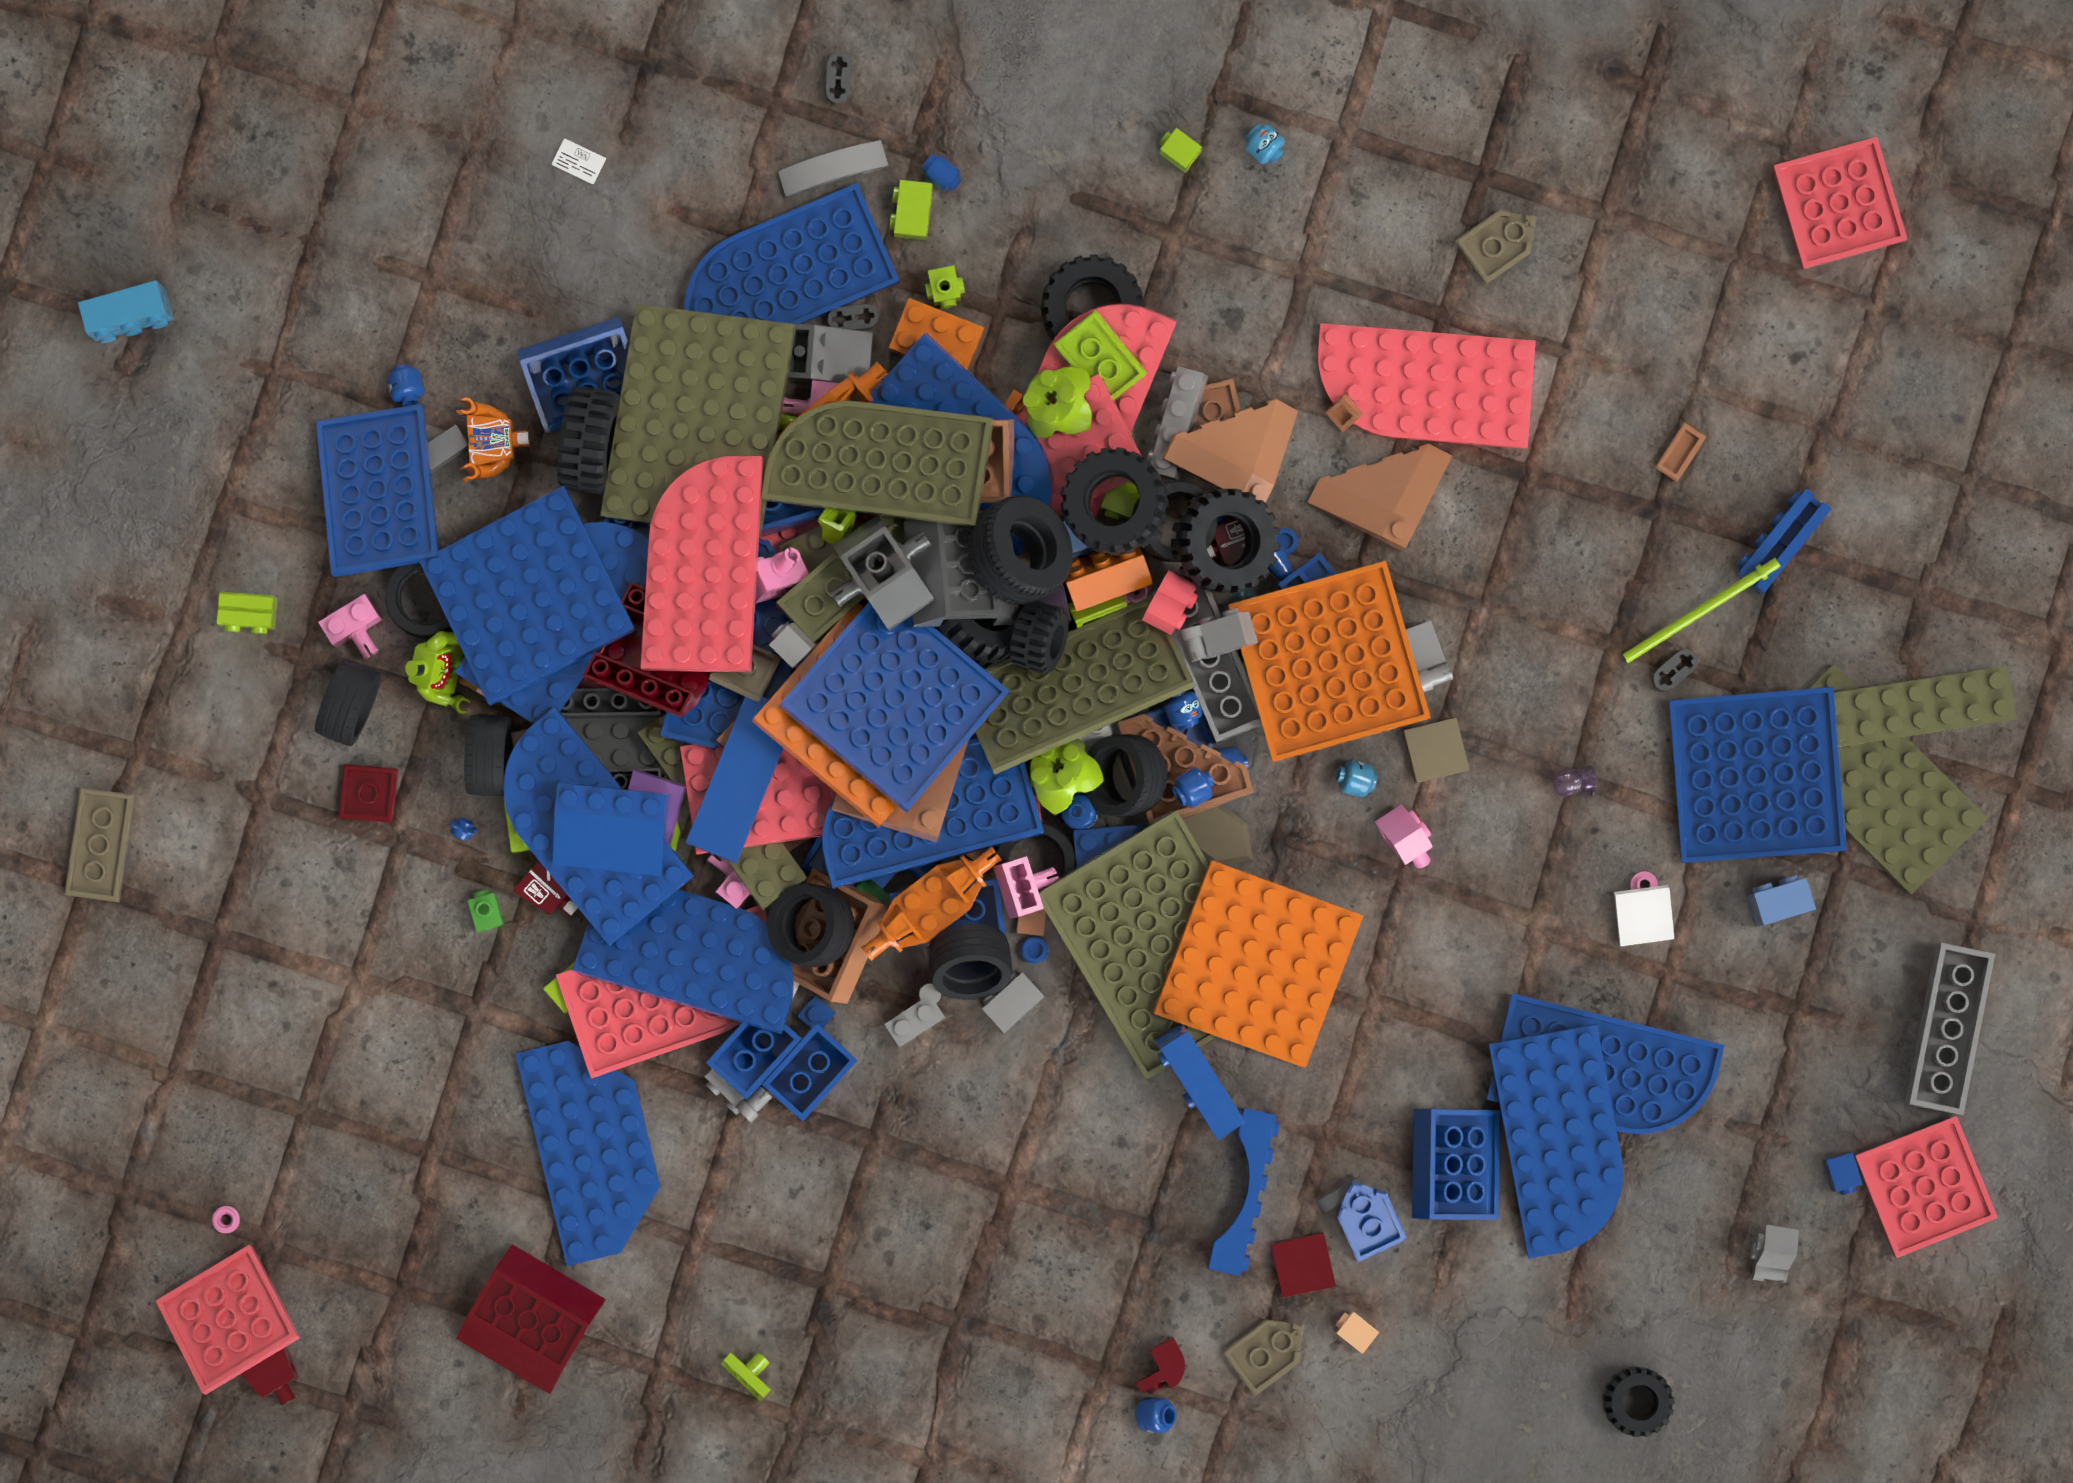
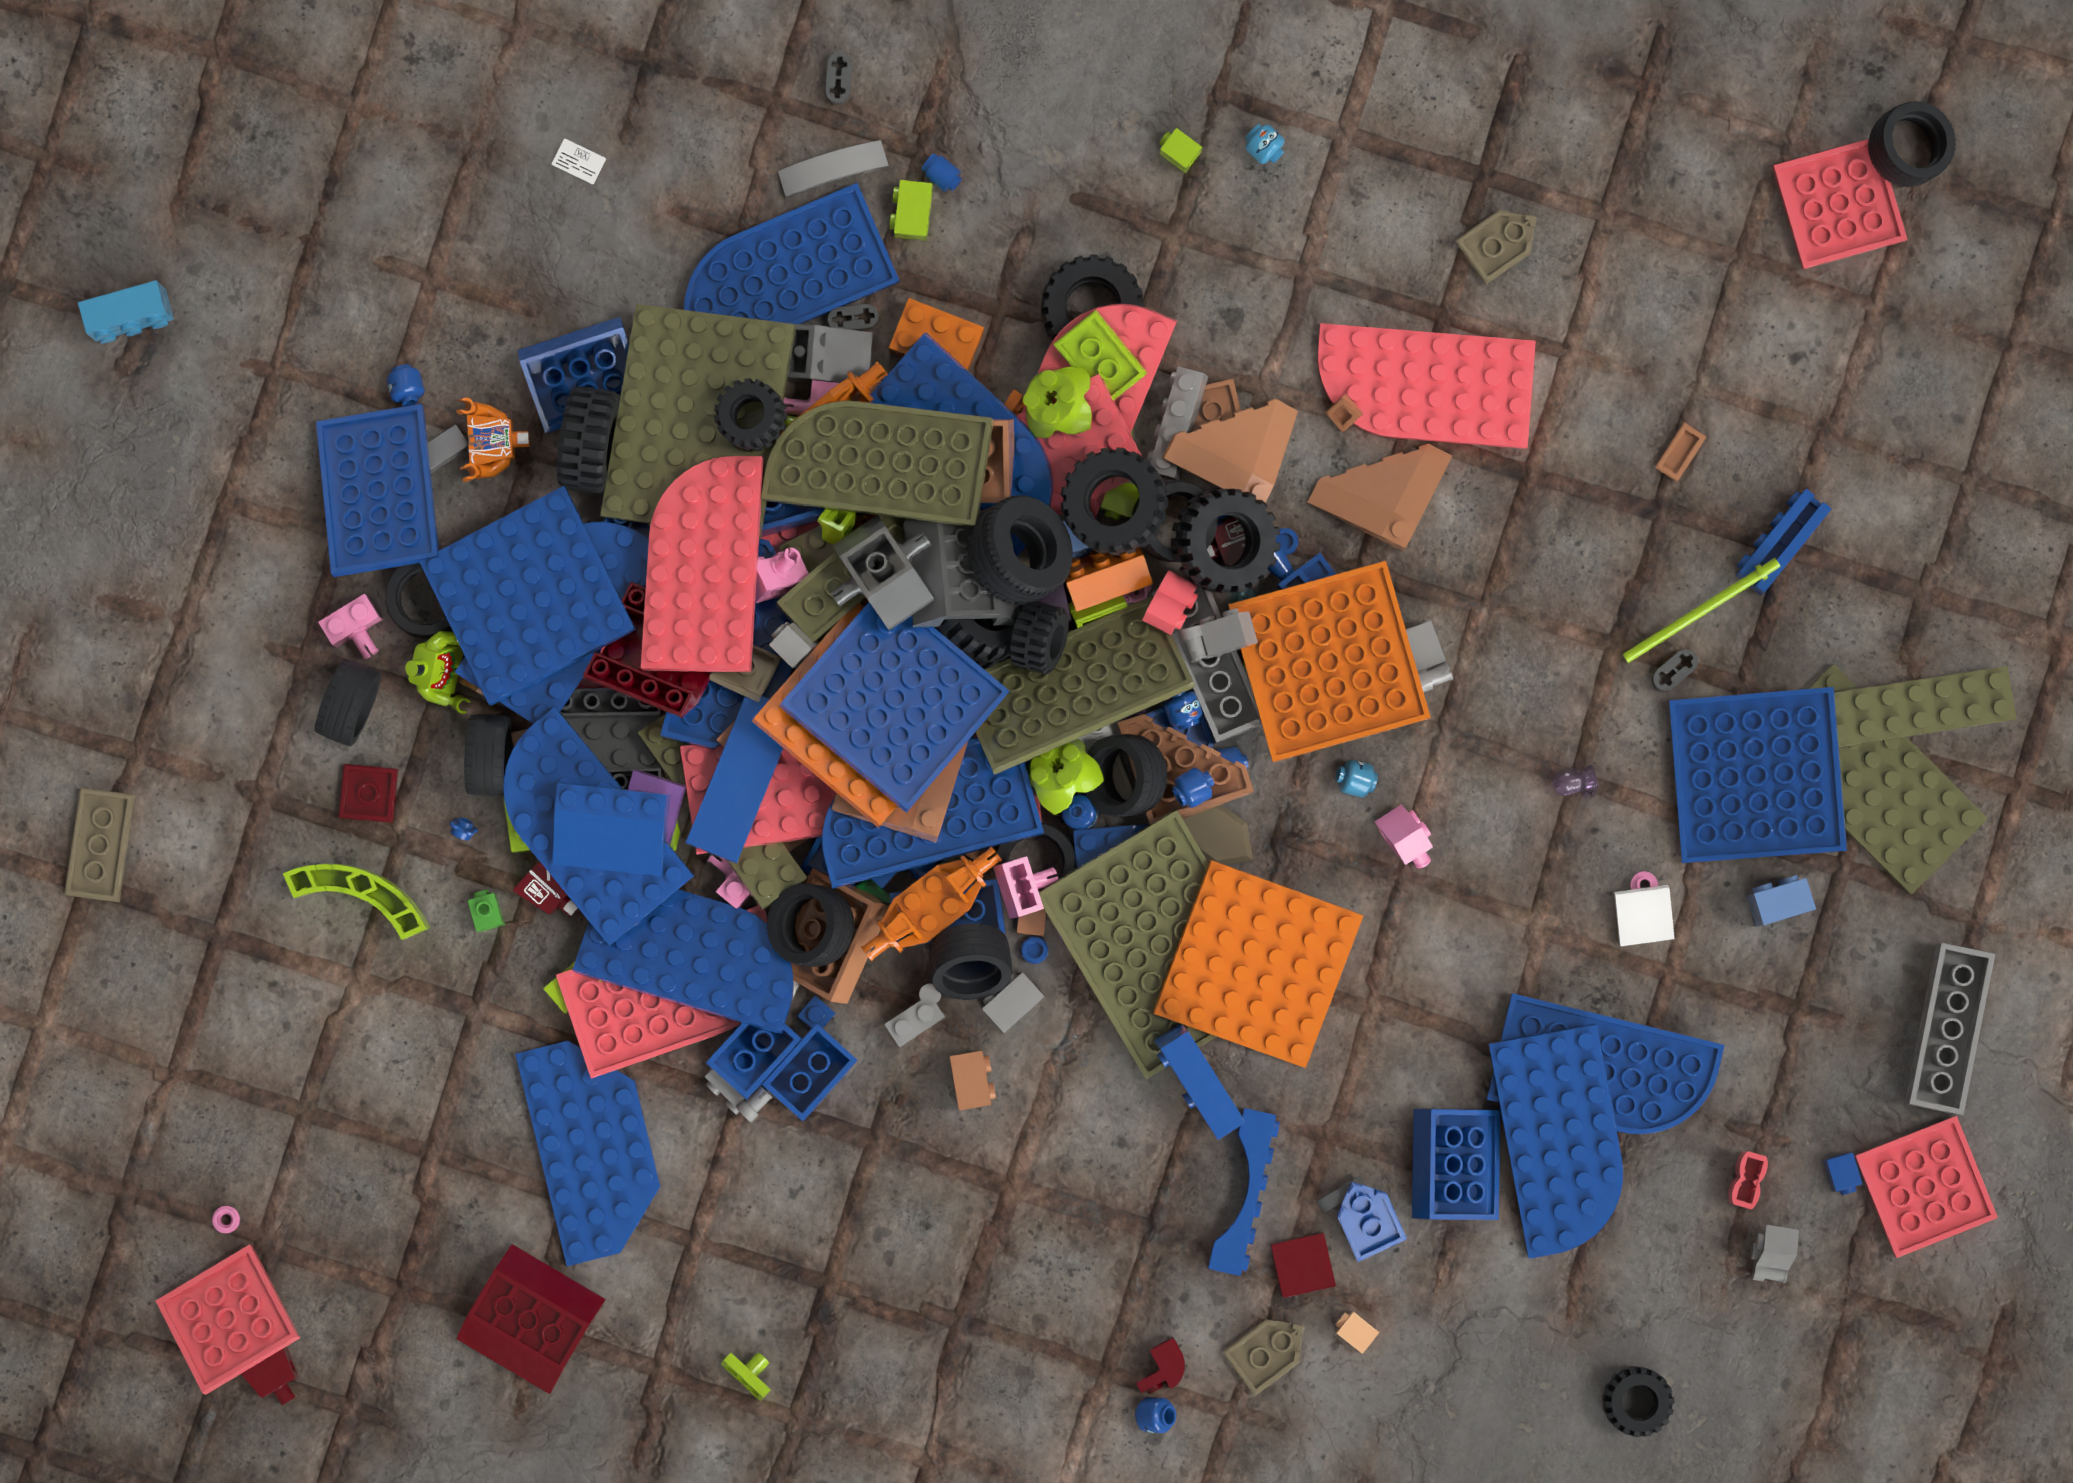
(247, 611): lime brick -> none
(364, 884): none -> lime brick
(735, 399): none -> black tyre
(944, 277): lime brick -> none
(971, 1080): none -> nougat brick
(1436, 750): dark tan tile -> none
(1749, 1173): none -> coral brick
(1938, 131): none -> black tyre

